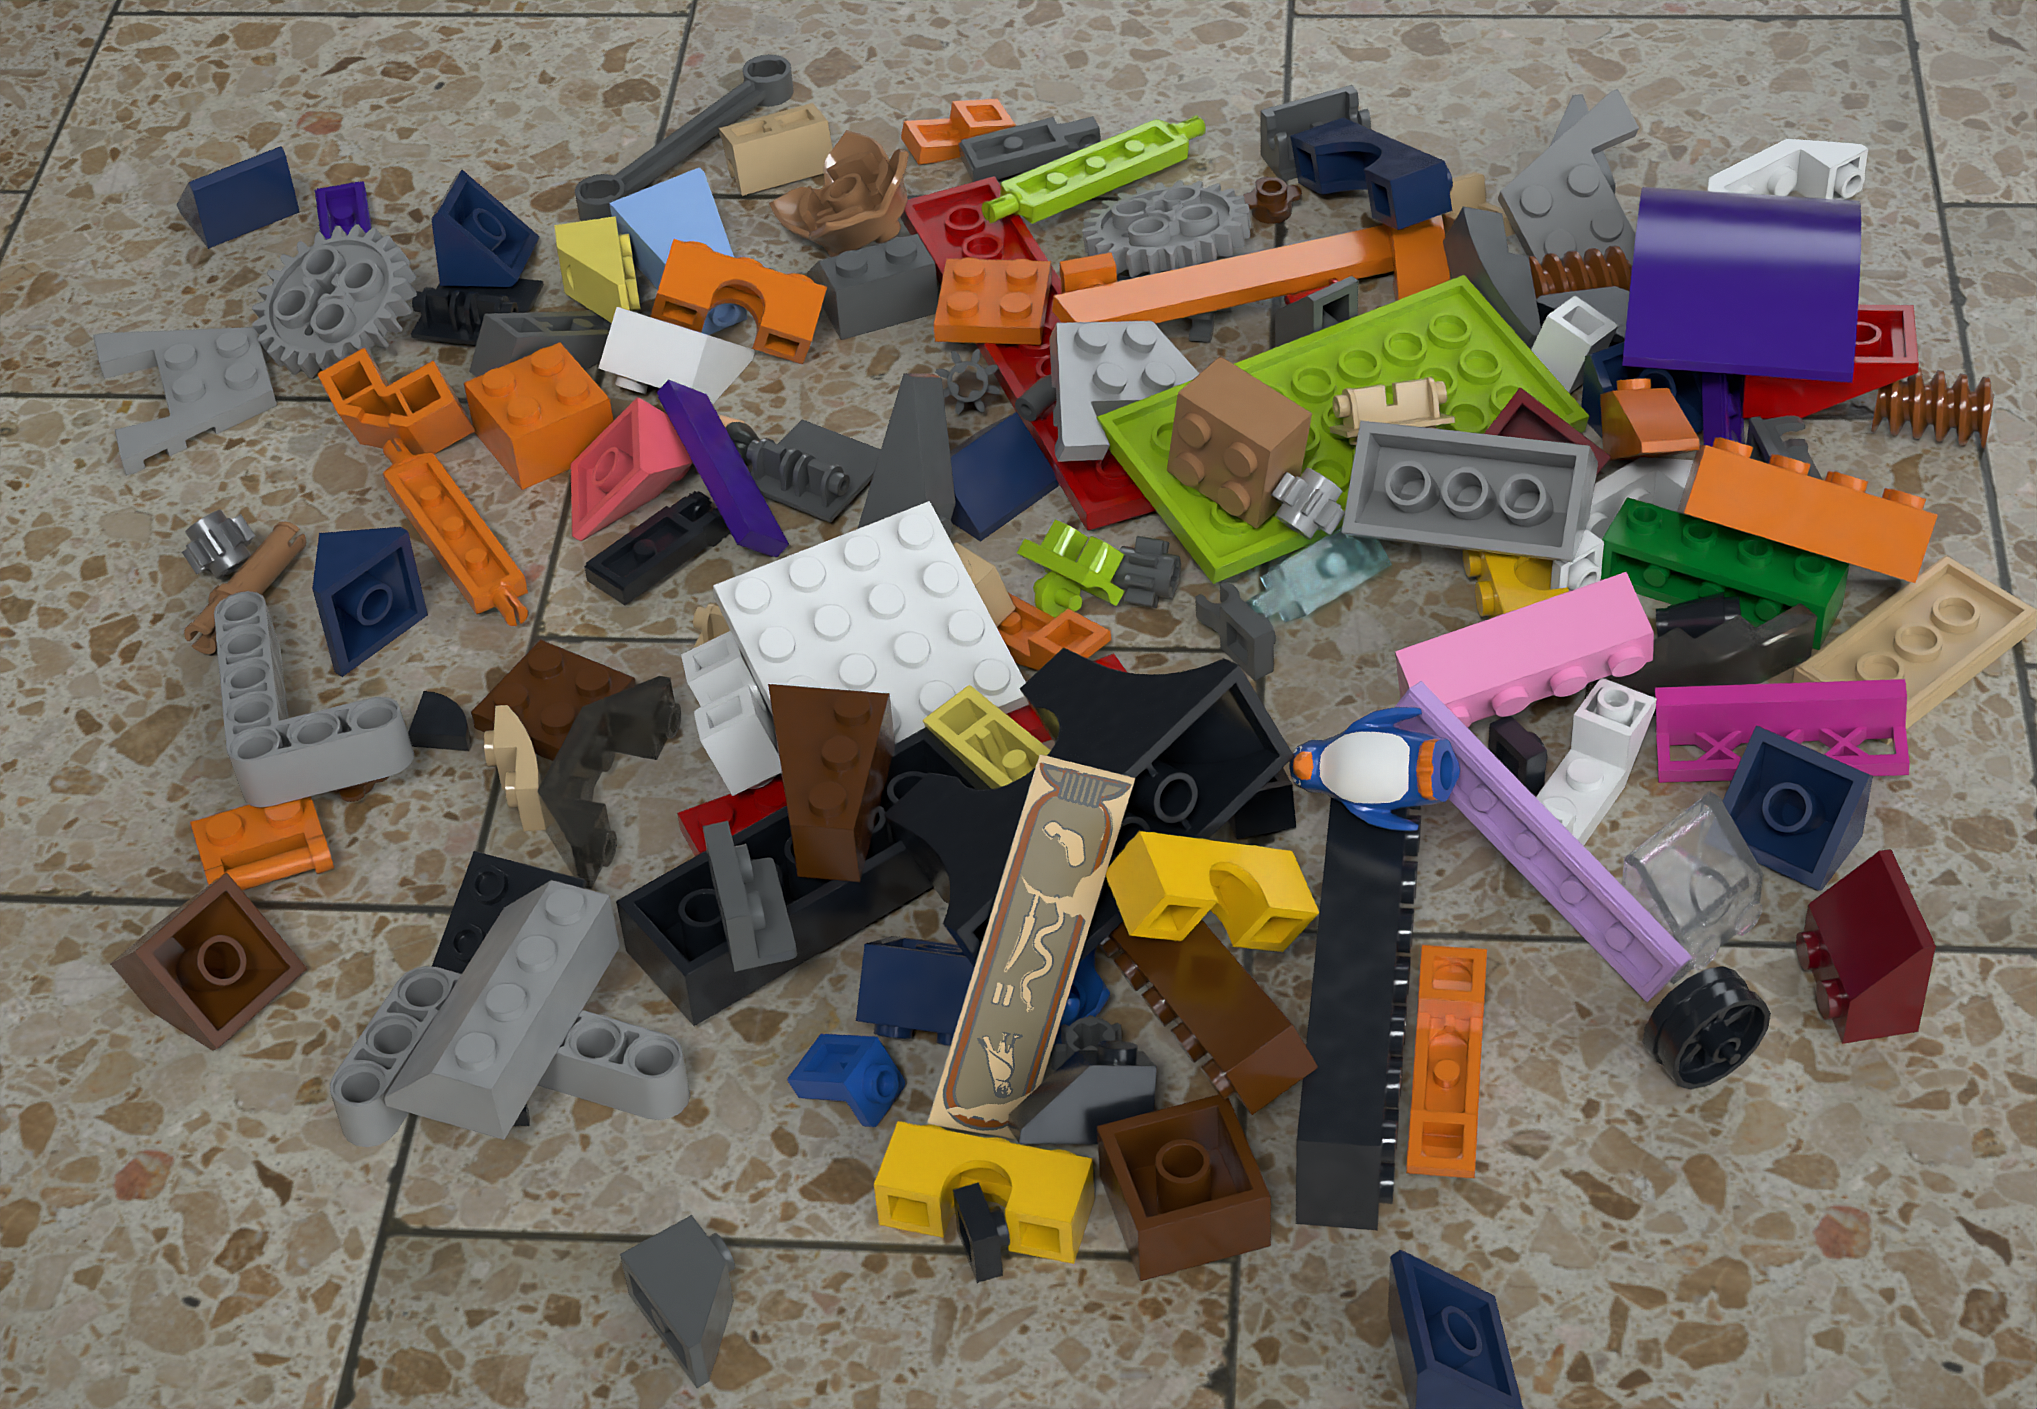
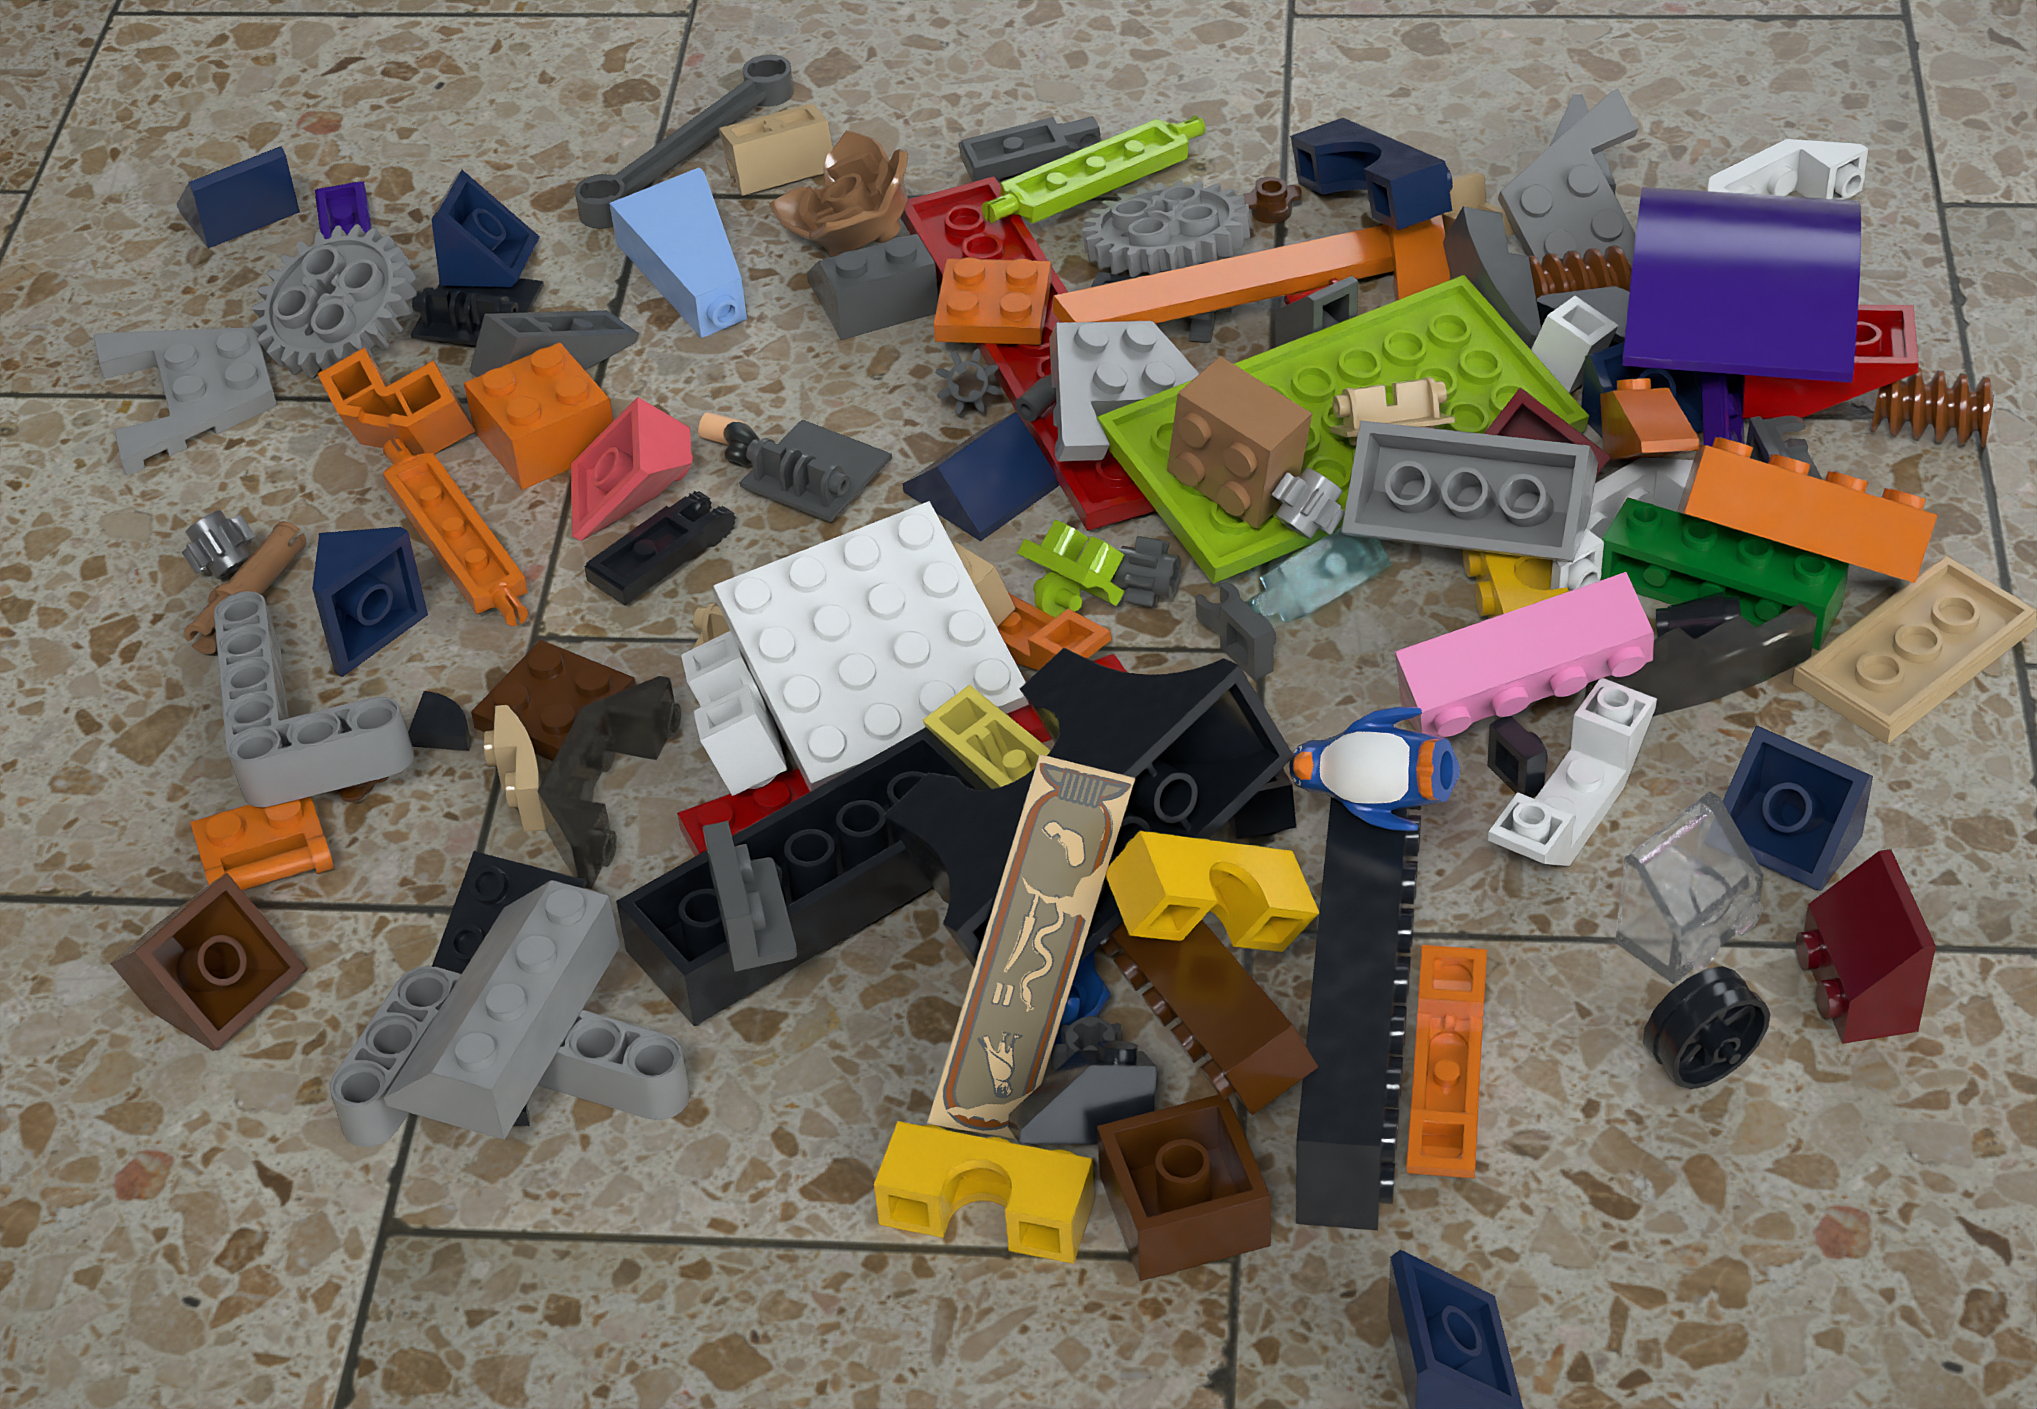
(597, 266): light yellow slope -> none
(652, 351): white slope -> none
(683, 1292): dark grey slope -> none
(722, 469): dark purple tile -> none
(781, 303): orange arch -> none
(833, 772): reddish brown wedge -> none
(849, 1071): blue bracket -> none
(913, 987): dark blue slope -> none
(914, 455): dark grey slope -> none
(940, 138): orange slope -> none
(980, 1231): black plate -> none
(1087, 272): orange plate -> none
(1300, 115): dark grey hinge -> none
(1550, 855): lavender tile -> none
(1828, 712): dark pink fence -> none

